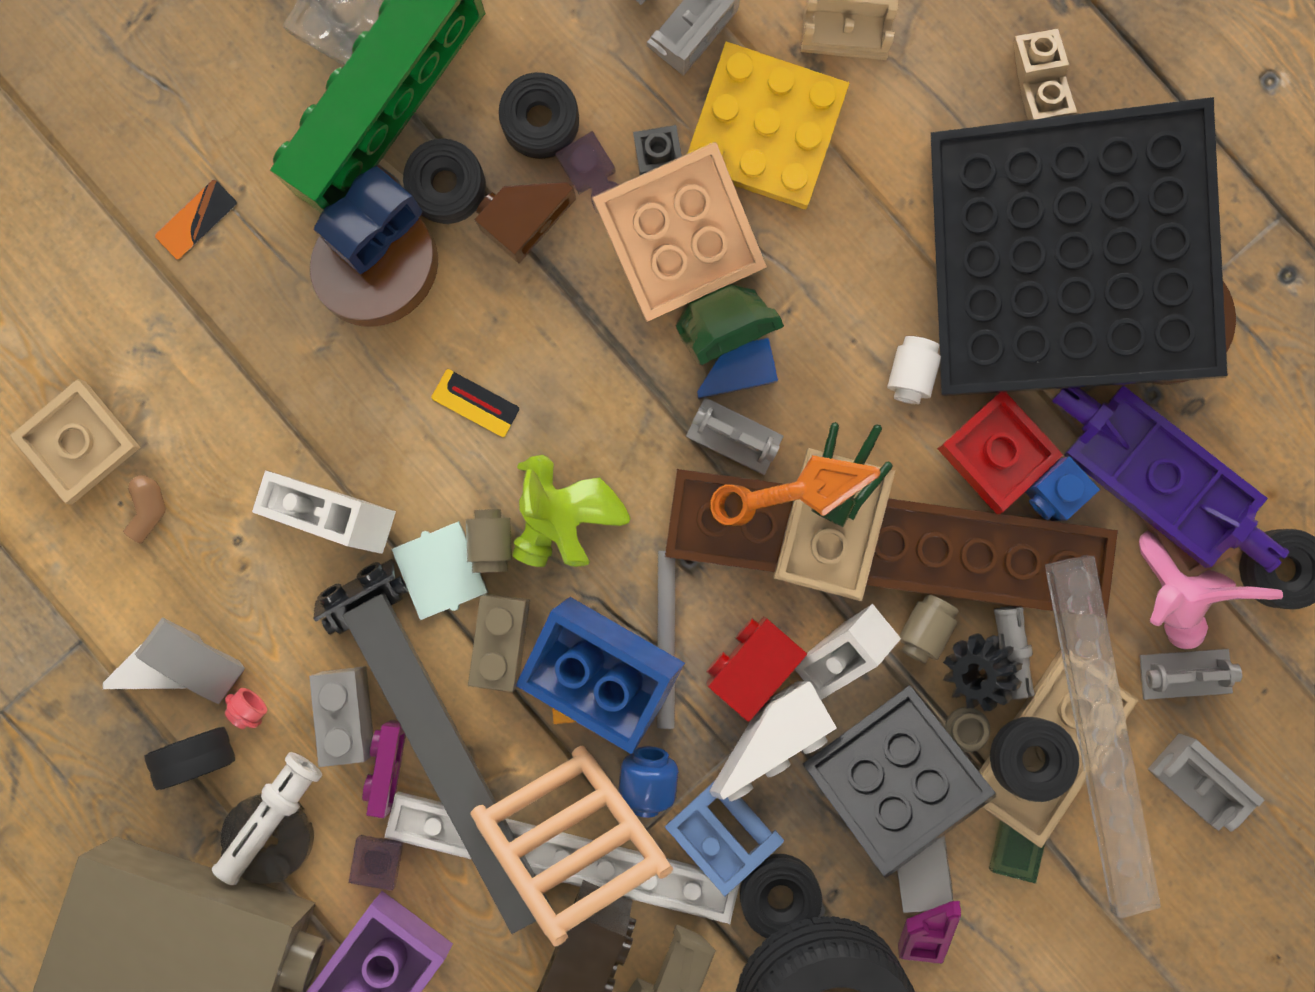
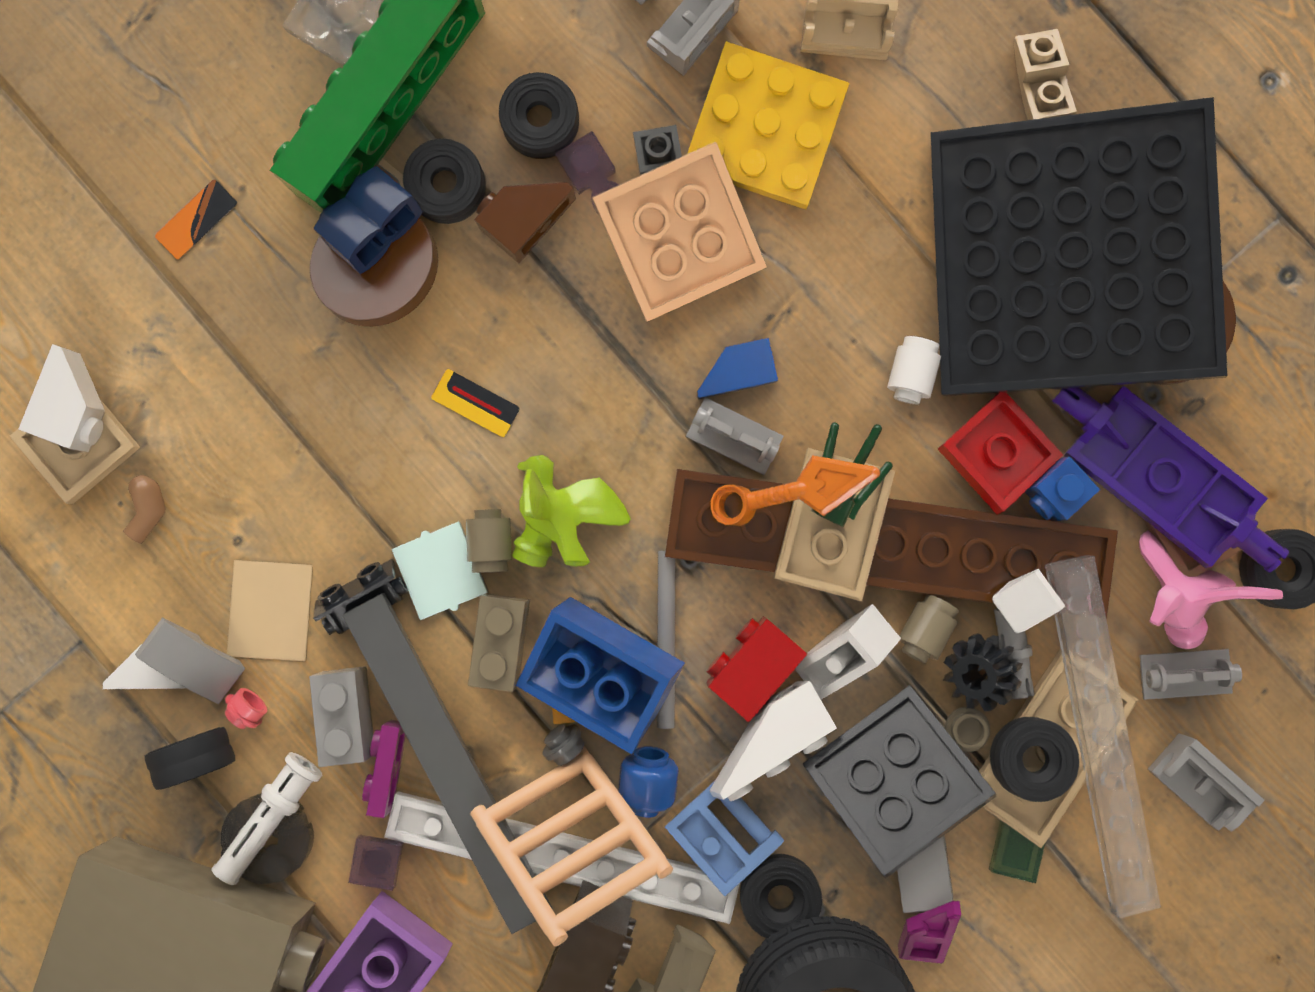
(64, 403): none -> white slope
(269, 610): none -> tan sticker
(324, 512): white slope -> none
(563, 744): none -> dark grey plate
(725, 322): dark green slope -> none
(1027, 601): none -> white slope

